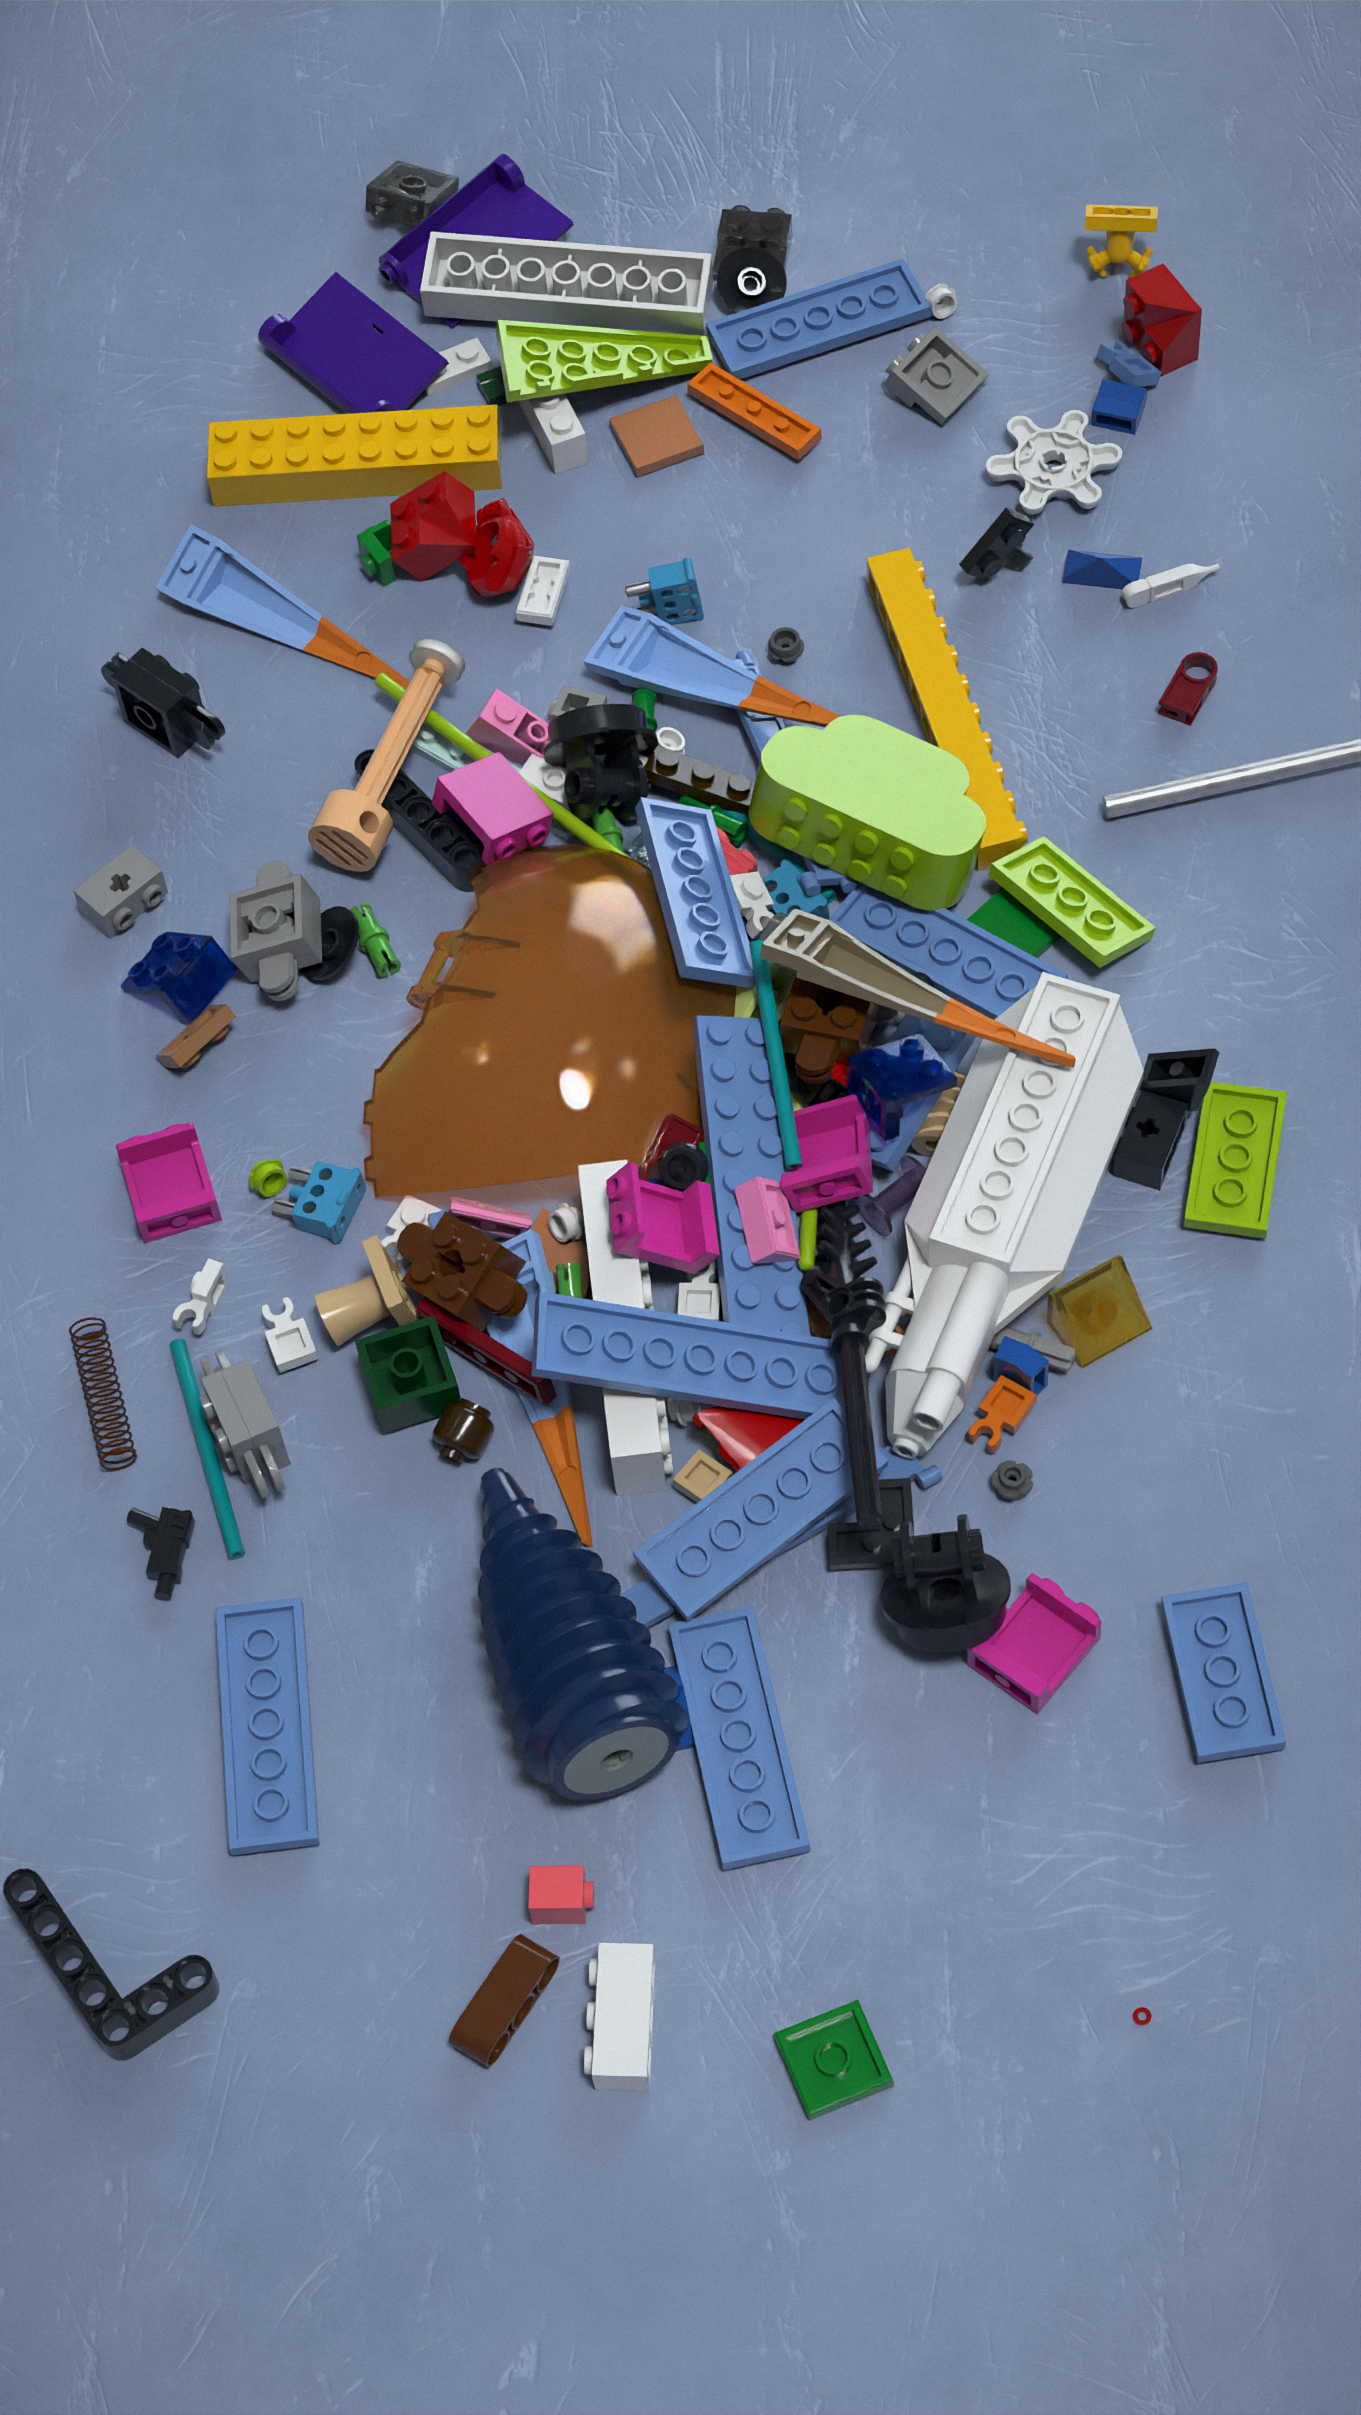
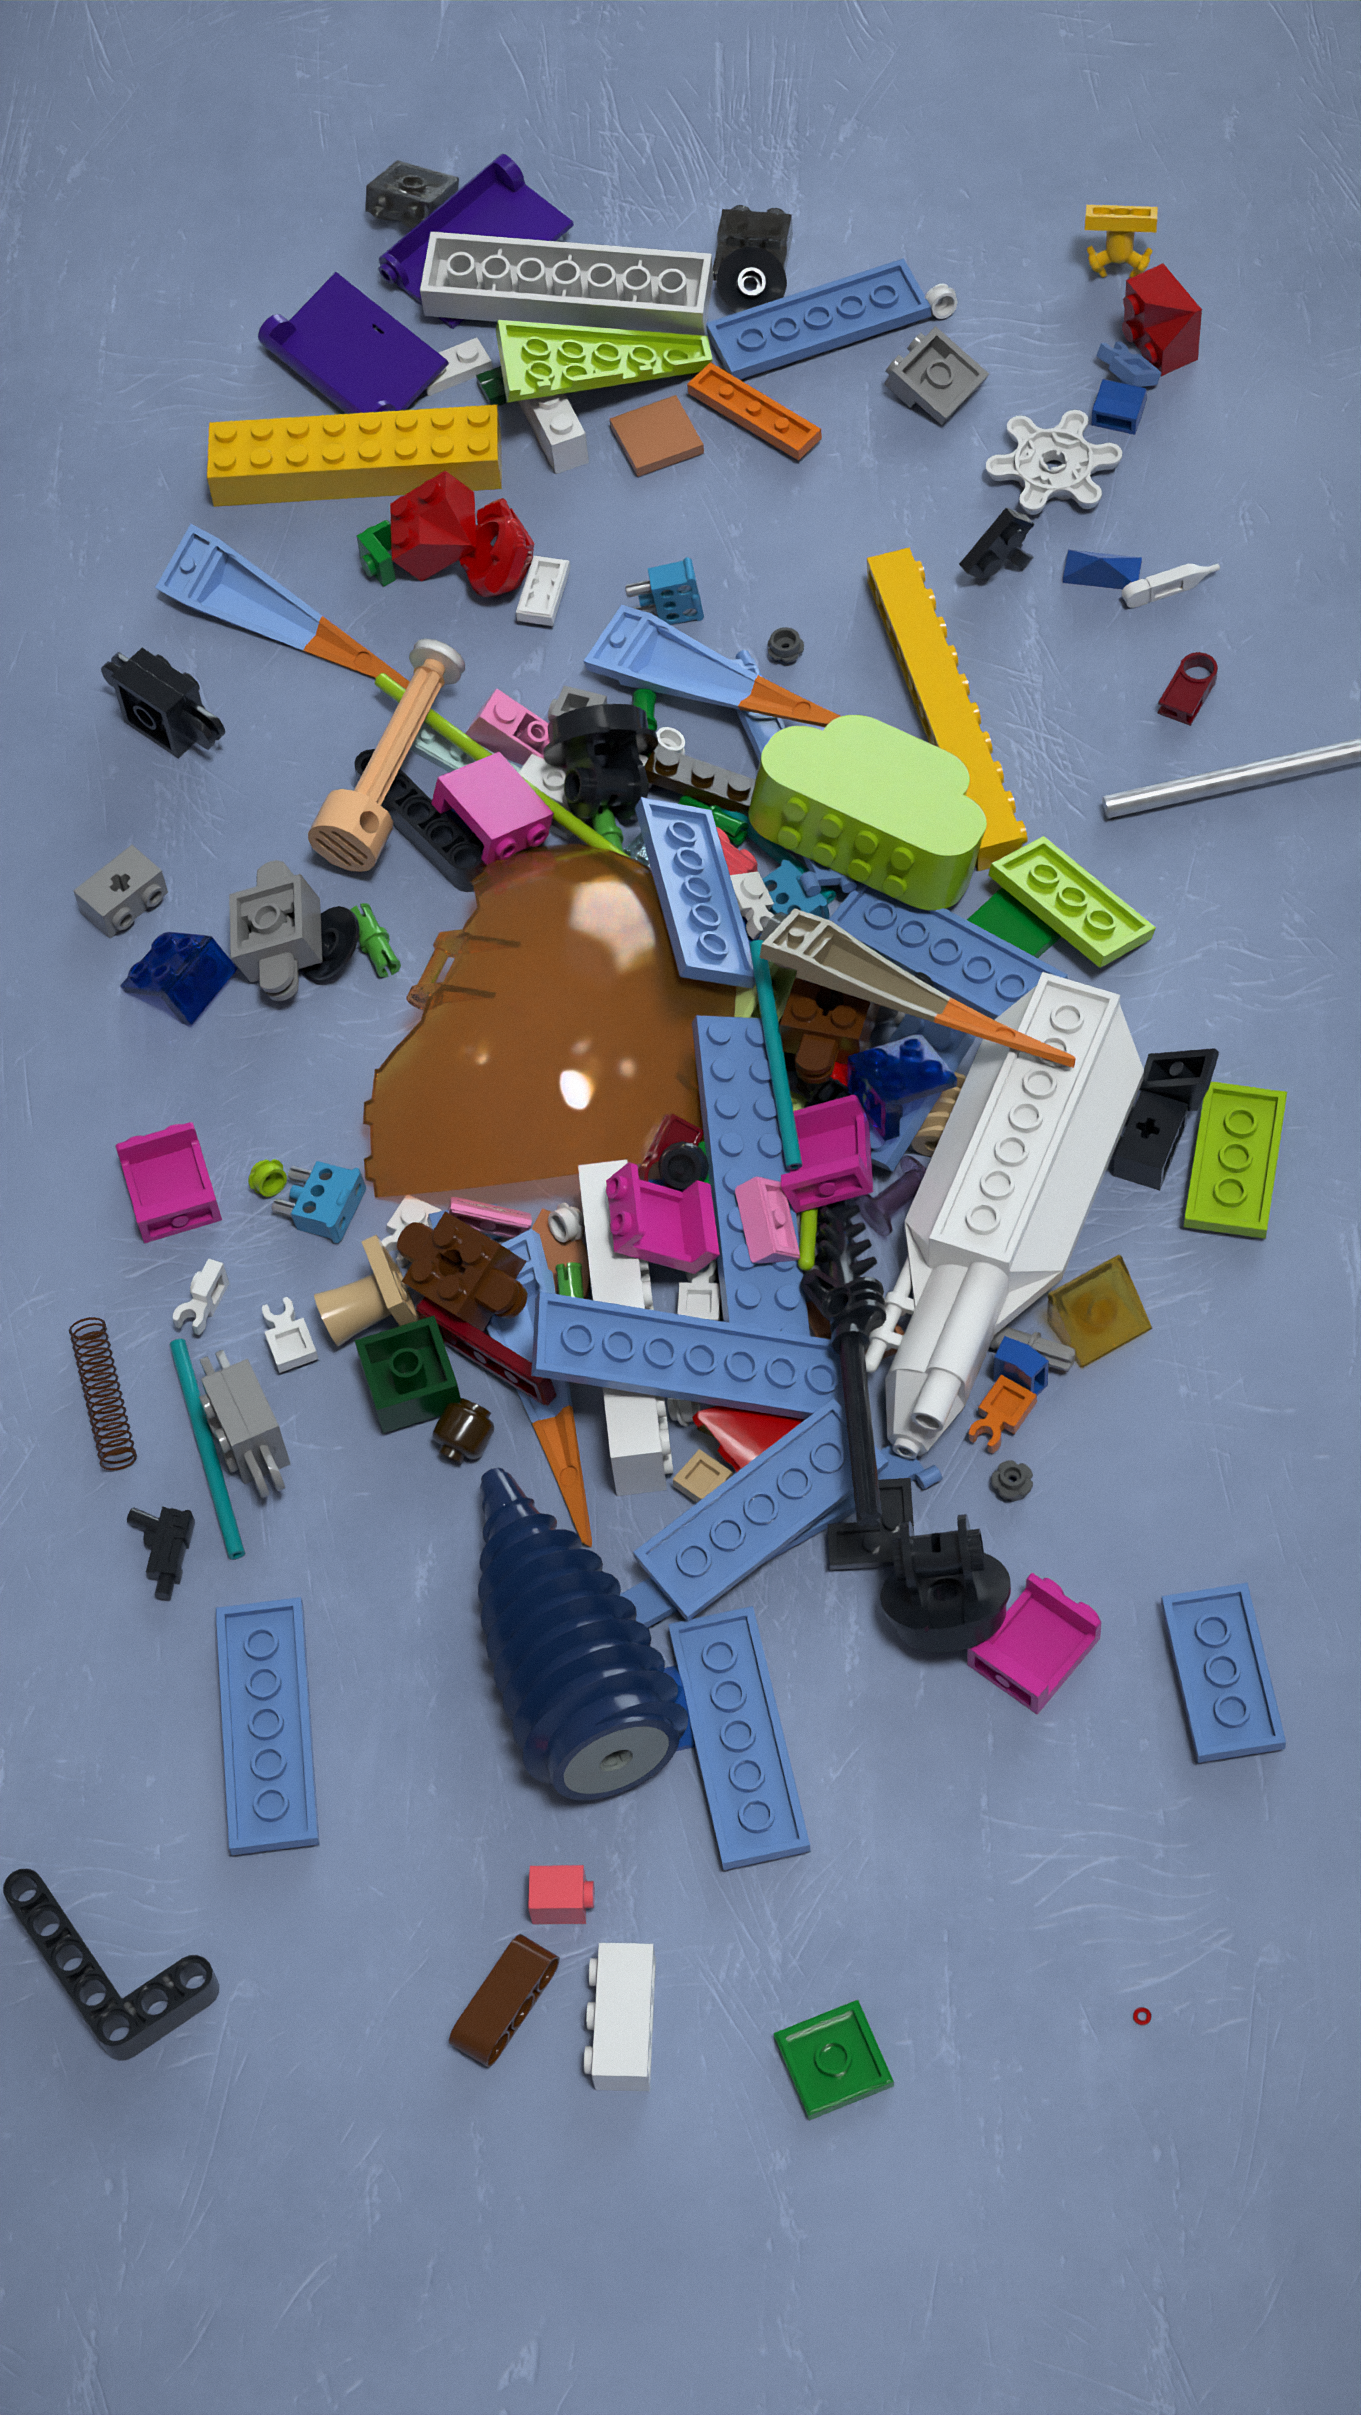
(205, 1028): medium nougat plate -> none

